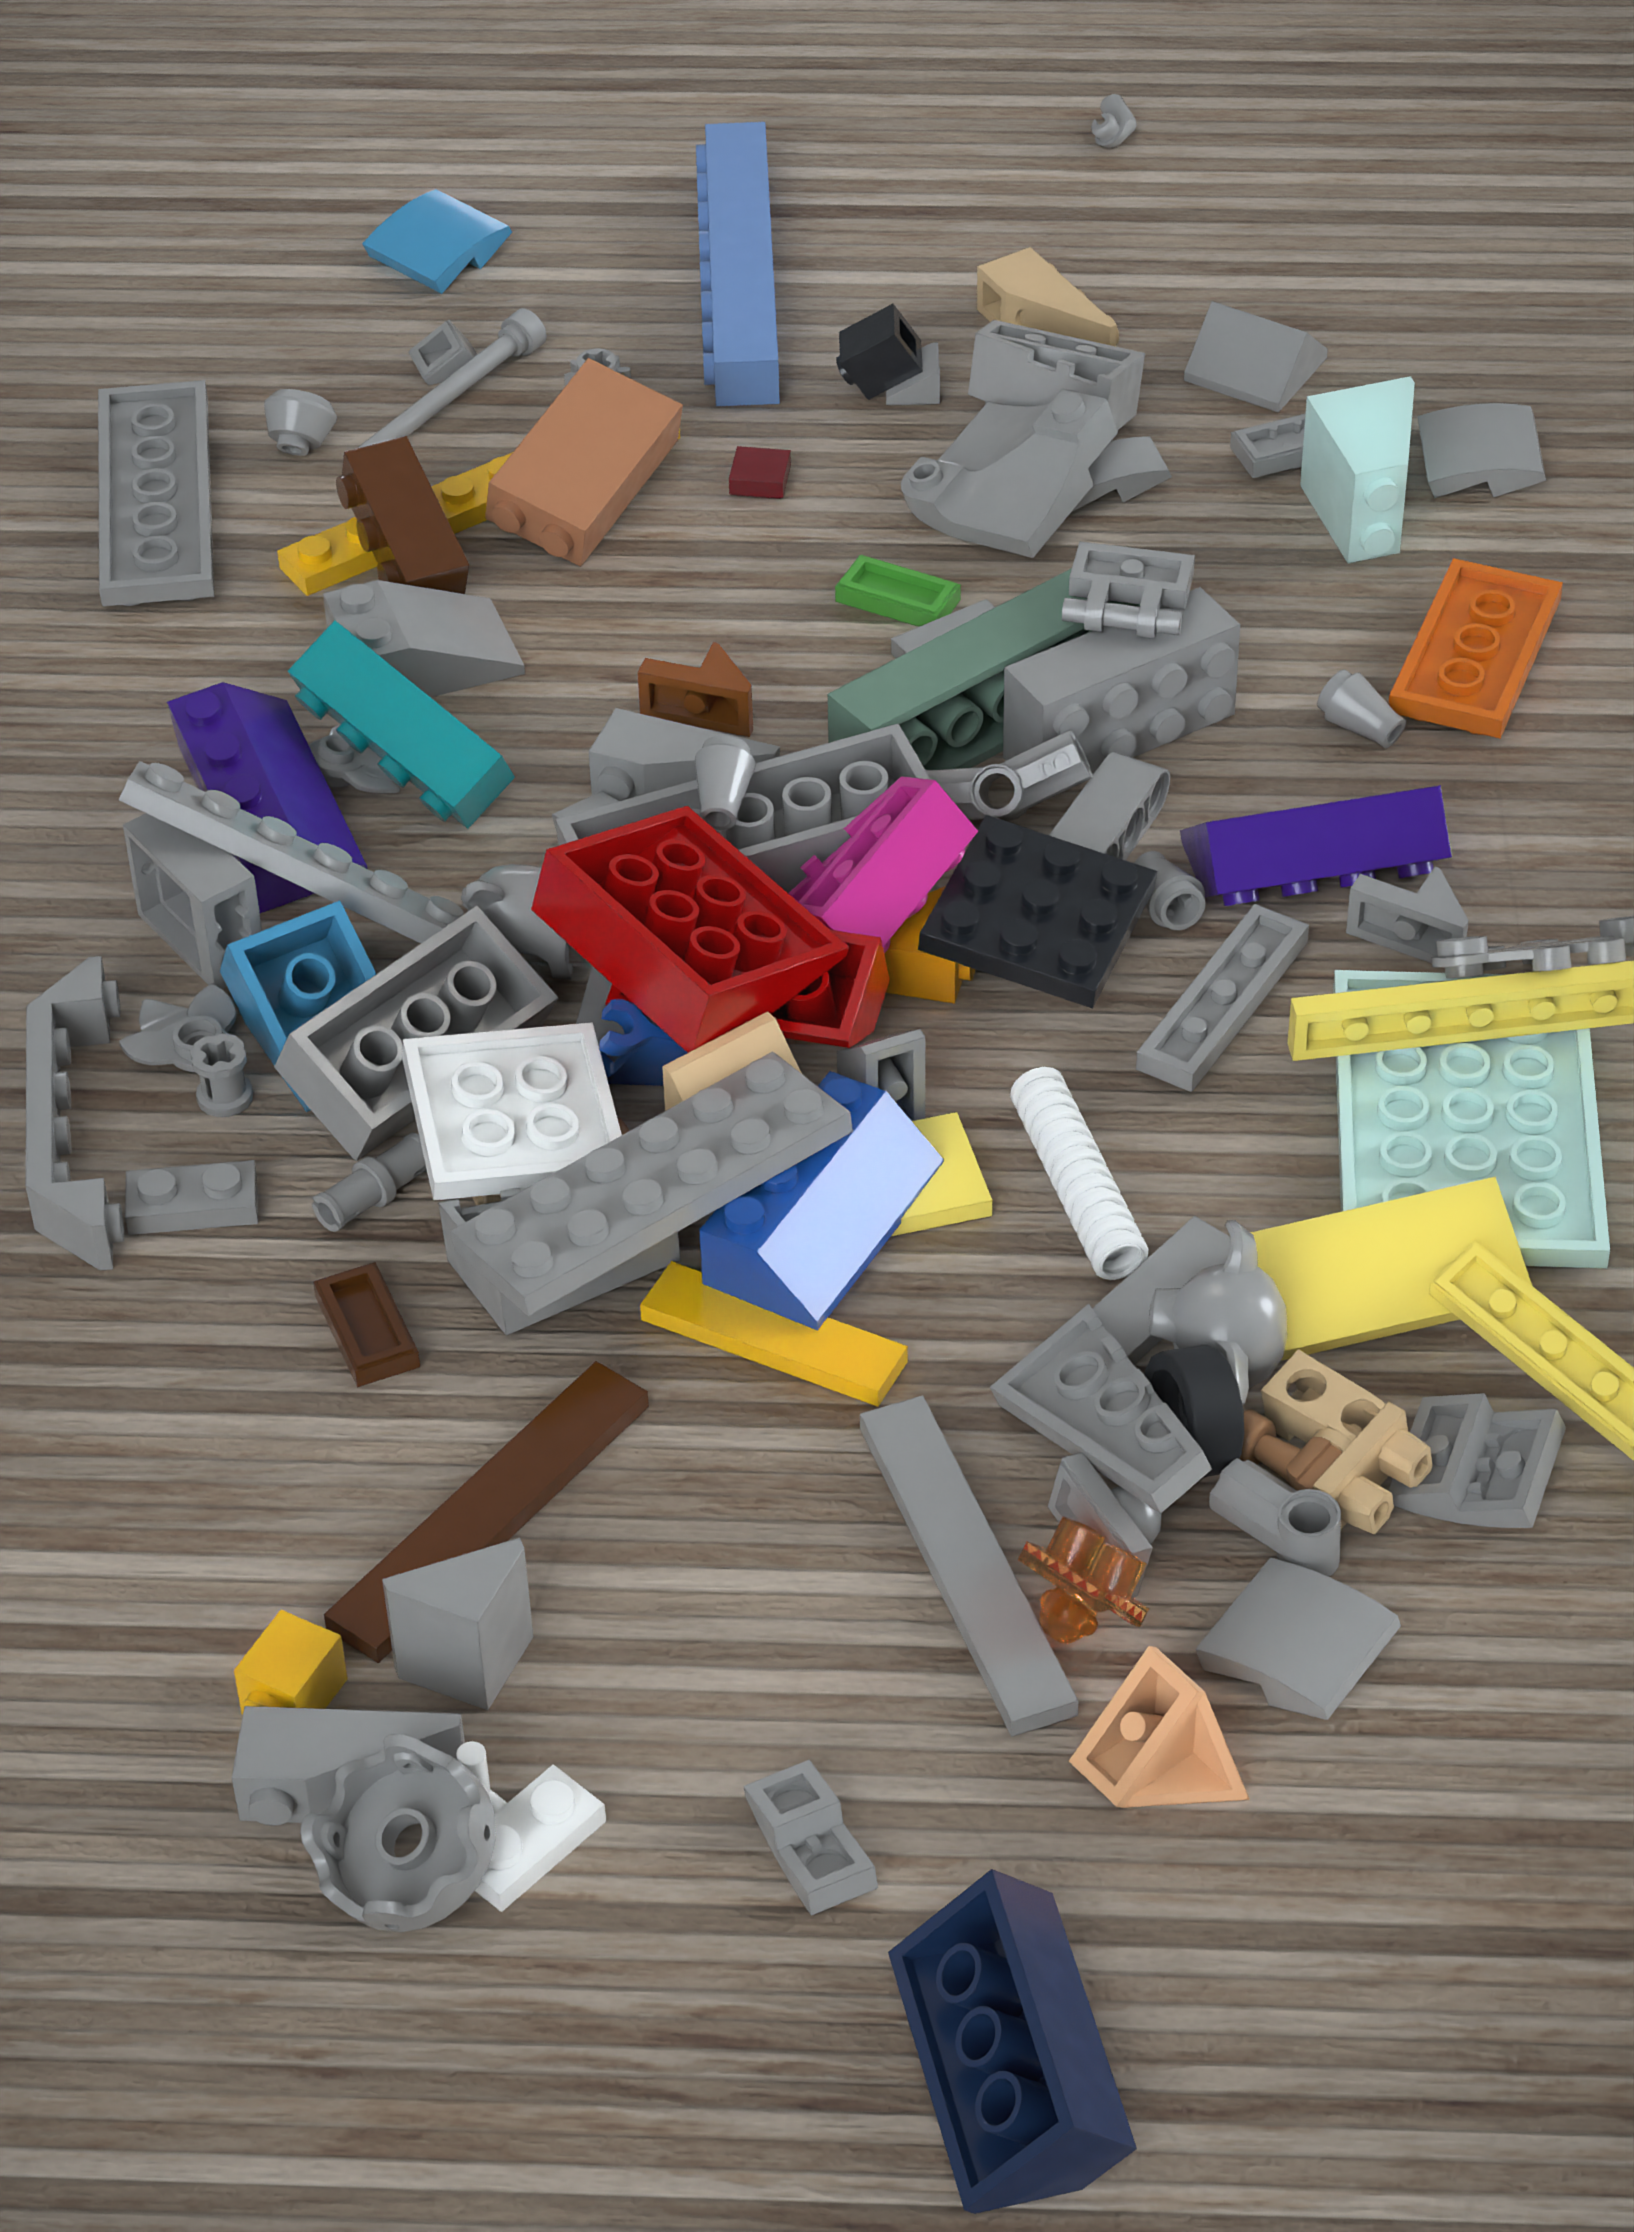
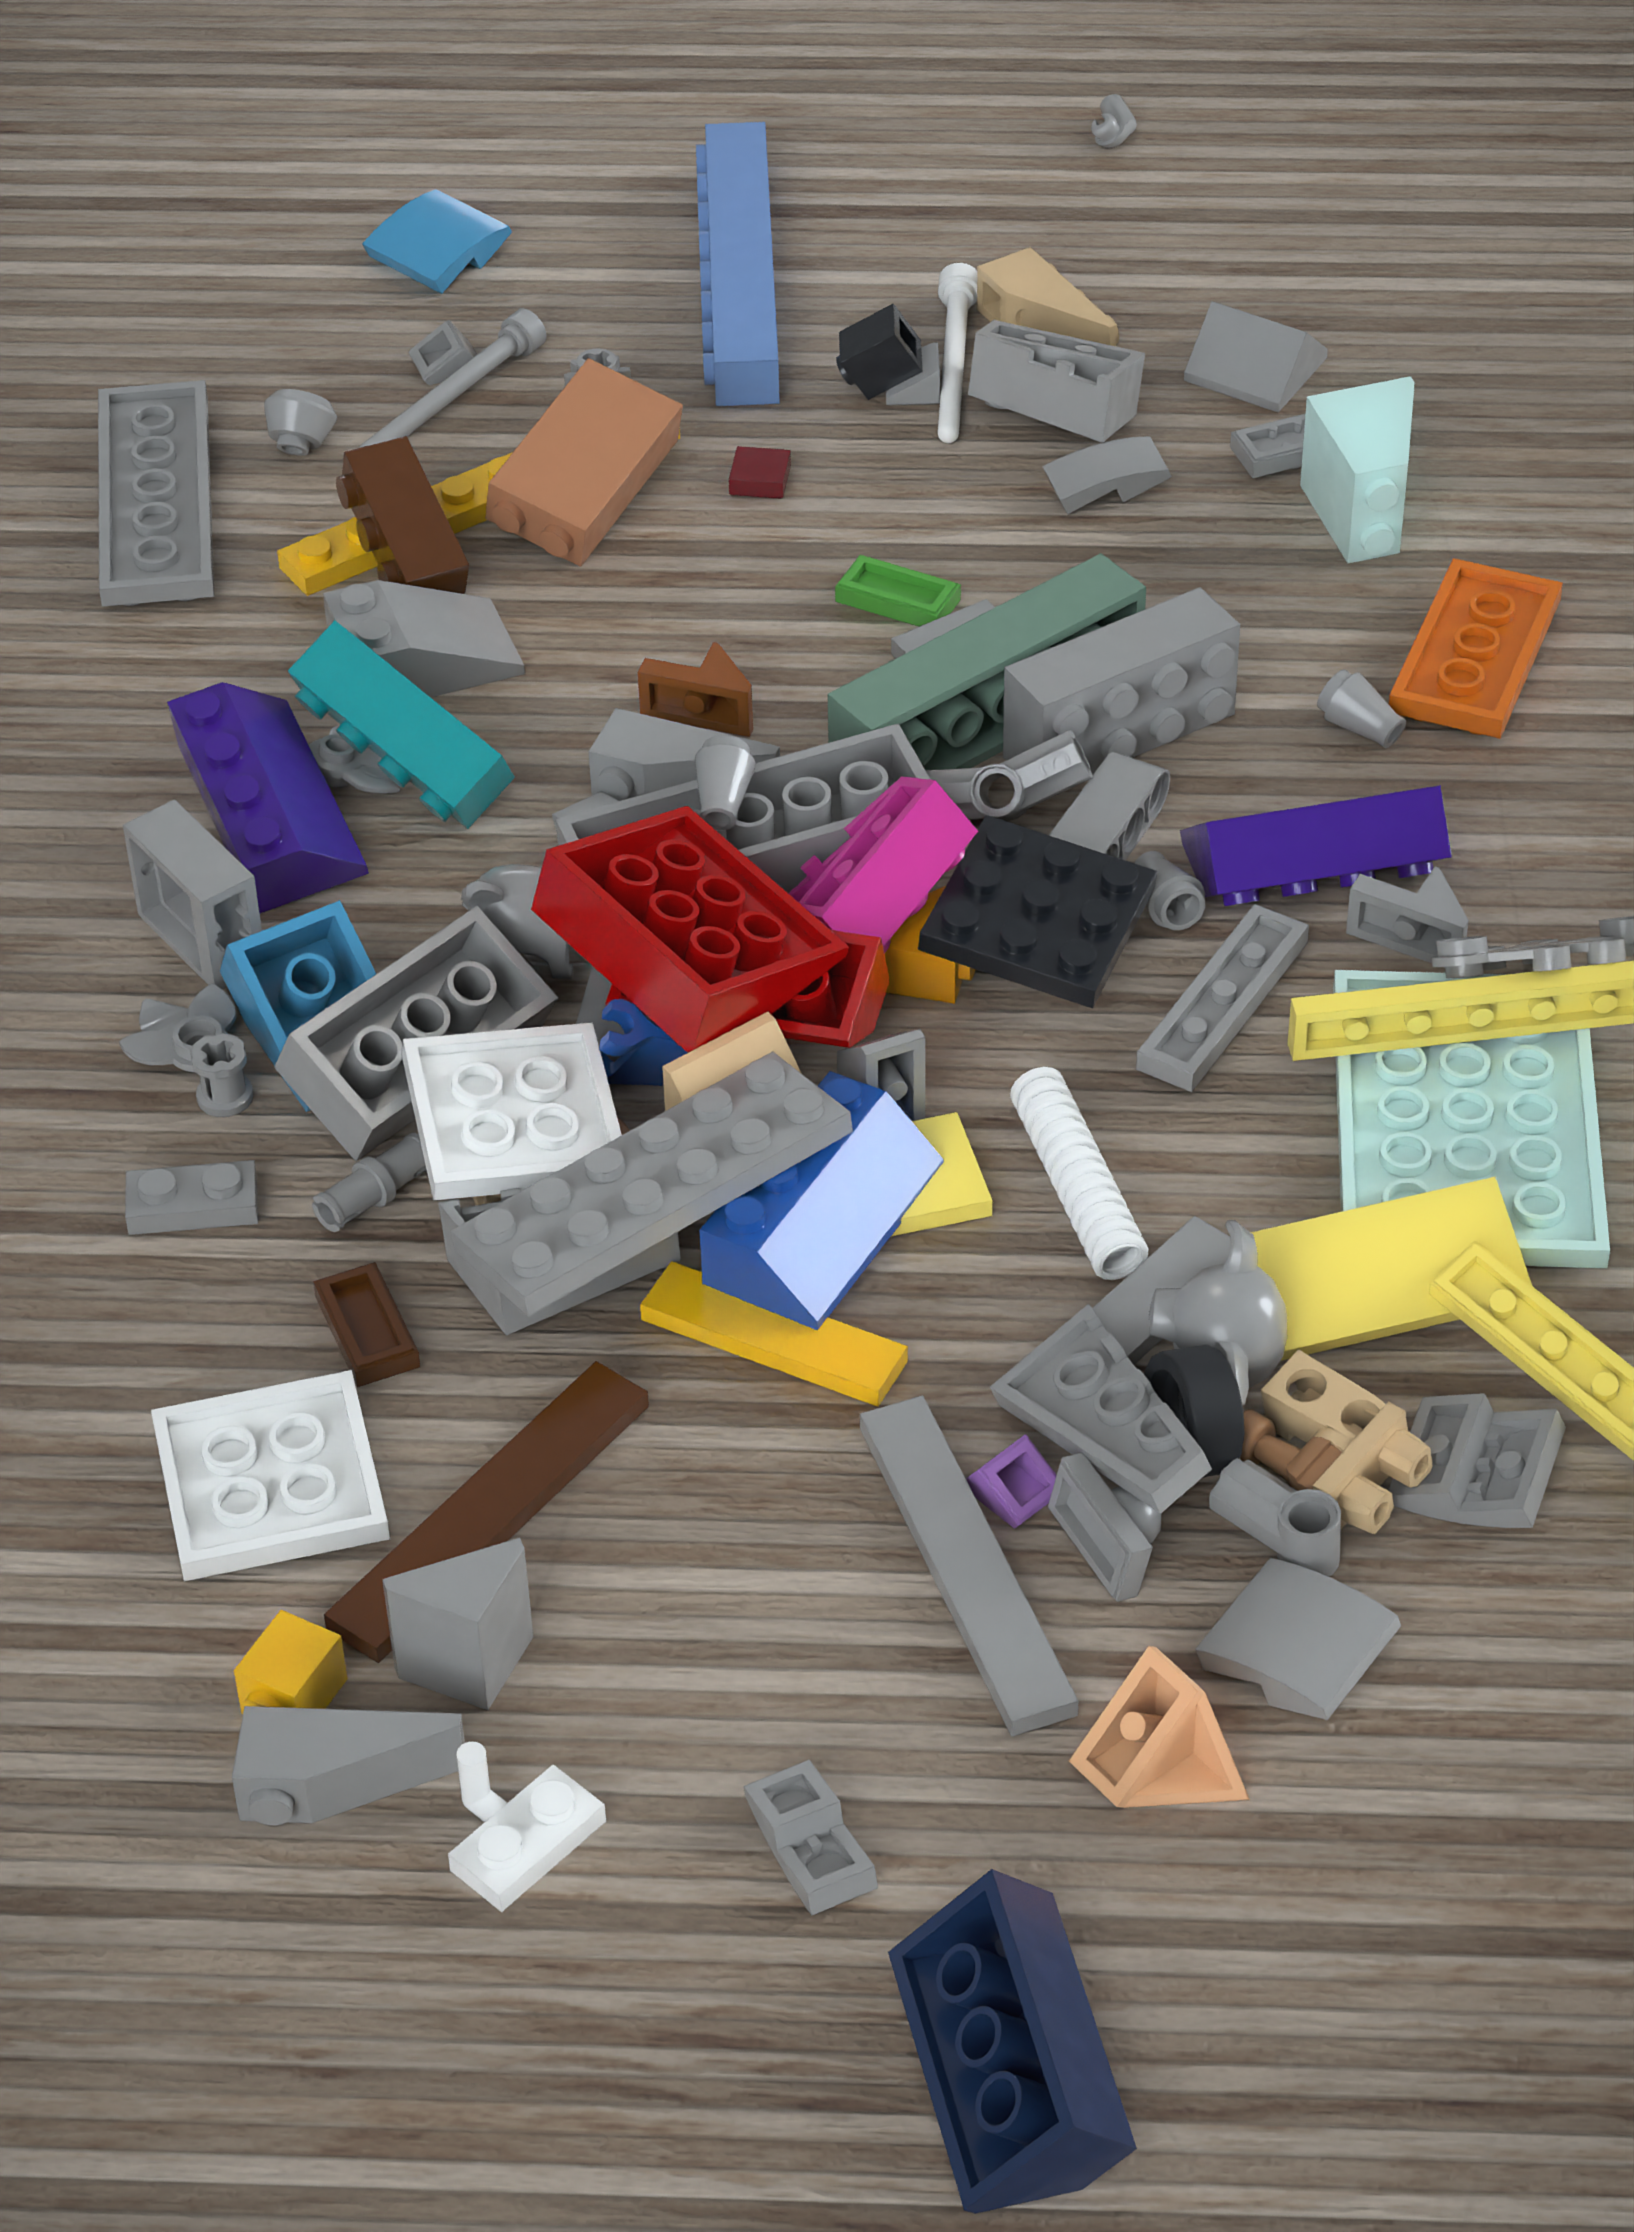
(63, 1210): light grey slope -> none
(269, 1475): none -> white plate
(279, 850): light grey plate -> none
(372, 1806): light grey plate -> none
(958, 293): none -> white piece
(1013, 472): light grey slope -> none
(1014, 1482): none -> medium lavender slope
(1082, 1592): clear orange hips -> none
(1128, 576): light grey plate -> none
(1479, 446): light grey slope -> none

